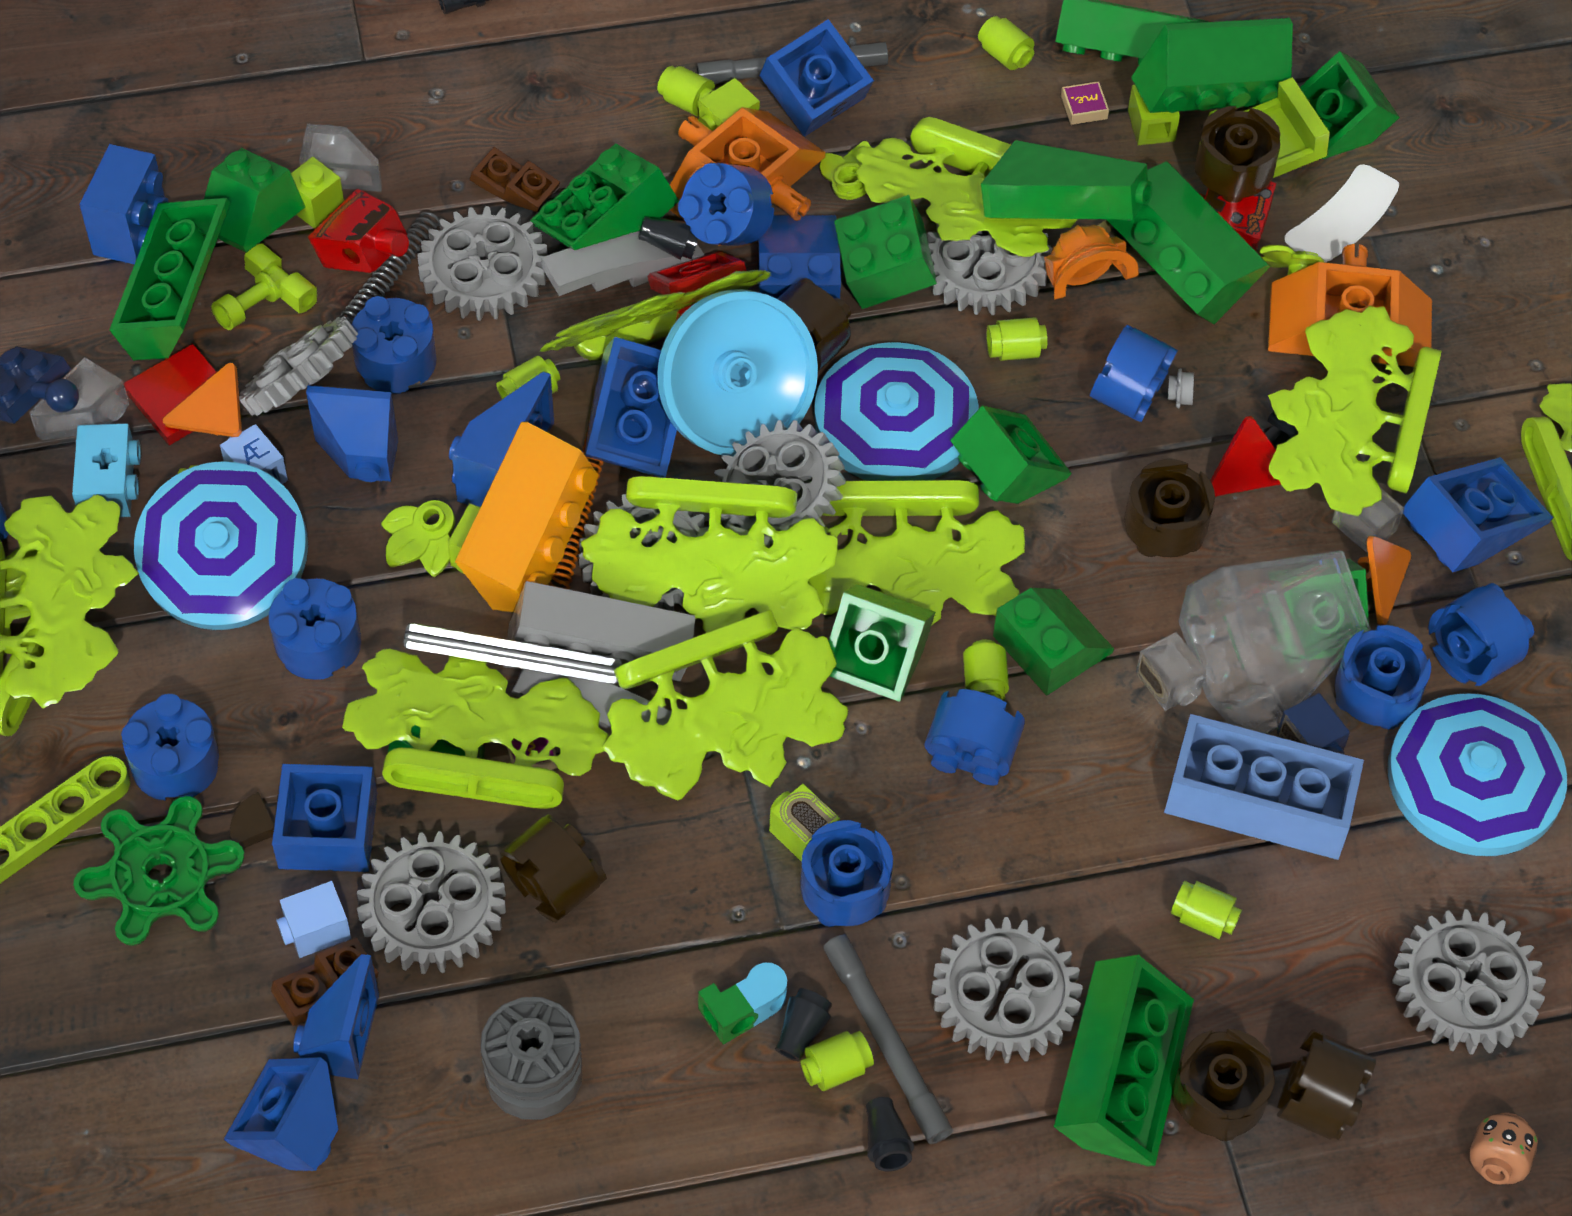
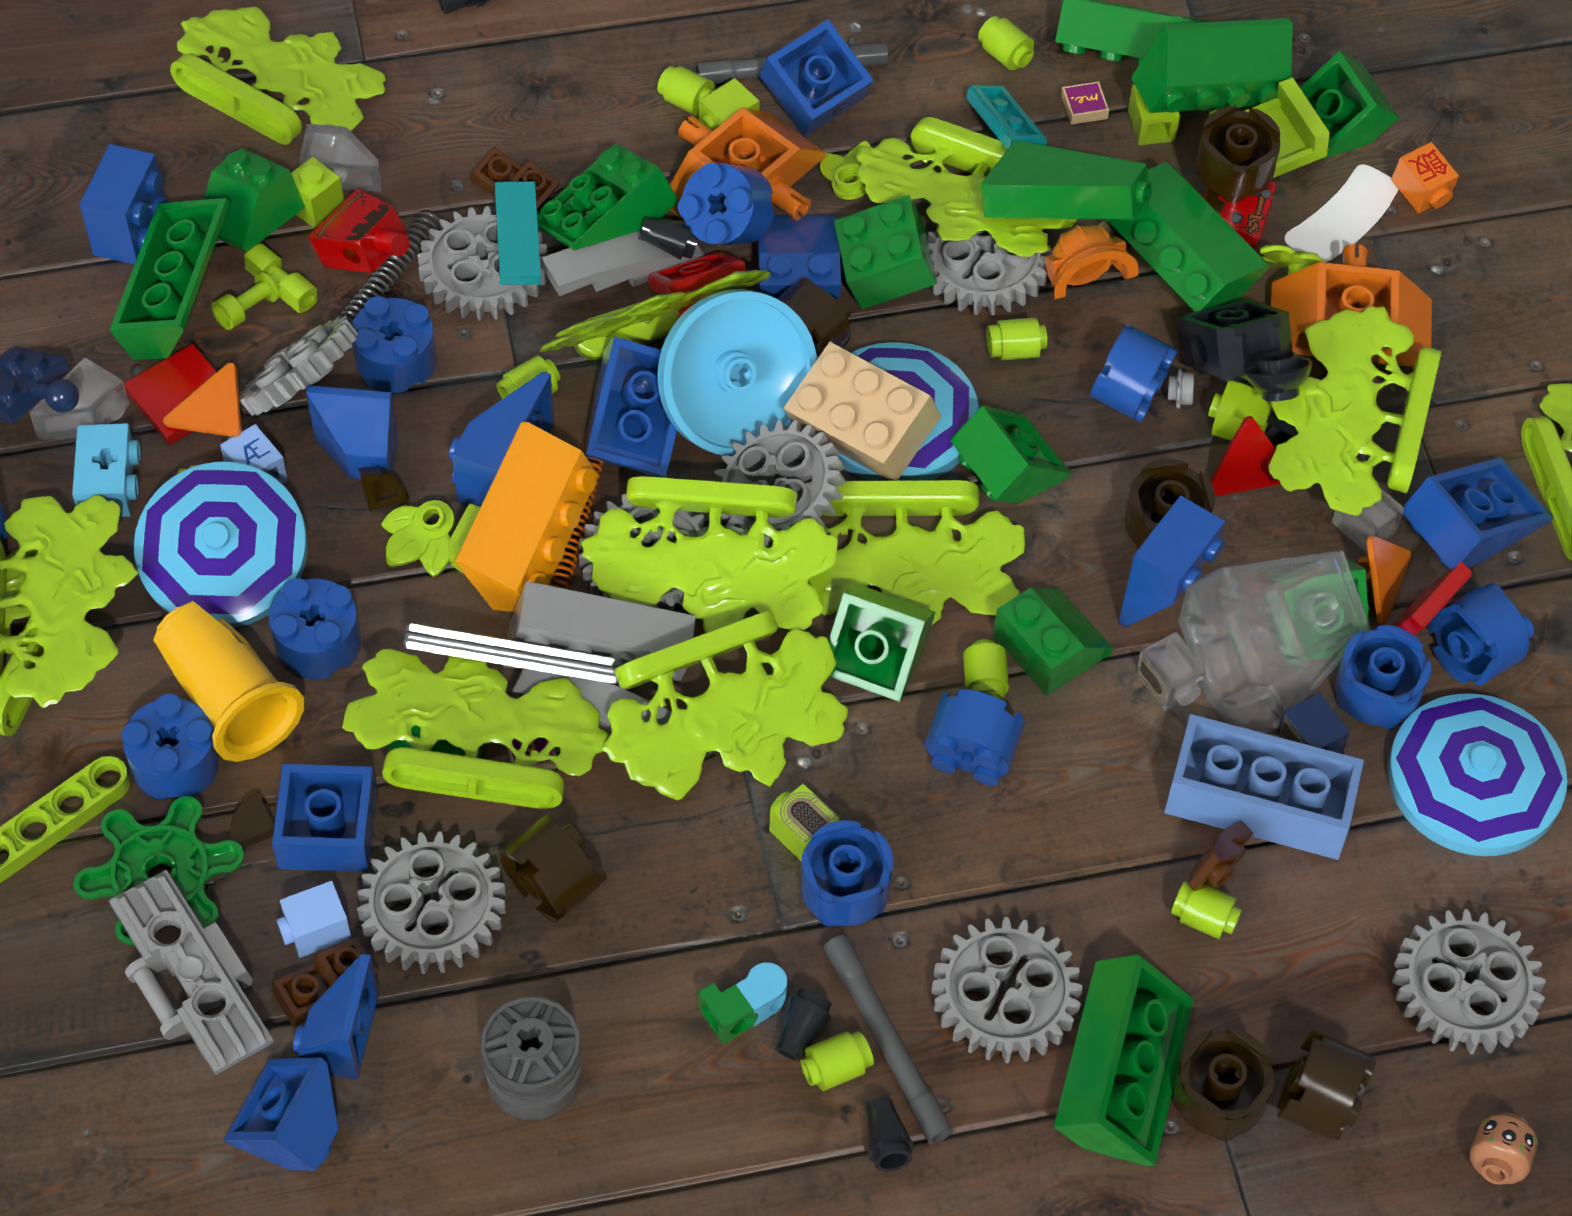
(204, 968): none -> light grey piece
(228, 683): none -> yellow piece
(294, 67): none -> lime plant
(381, 488): none -> dark brown tile
(517, 233): none -> teal tile
(864, 411): none -> tan brick
(1003, 115): none -> teal tile
(1171, 559): none -> blue slope
(1216, 864): none -> reddish brown slope
(1236, 404): none -> lime brick
(1246, 343): none -> black brick
(1425, 178): none -> orange brick
(1432, 599): none -> red tile

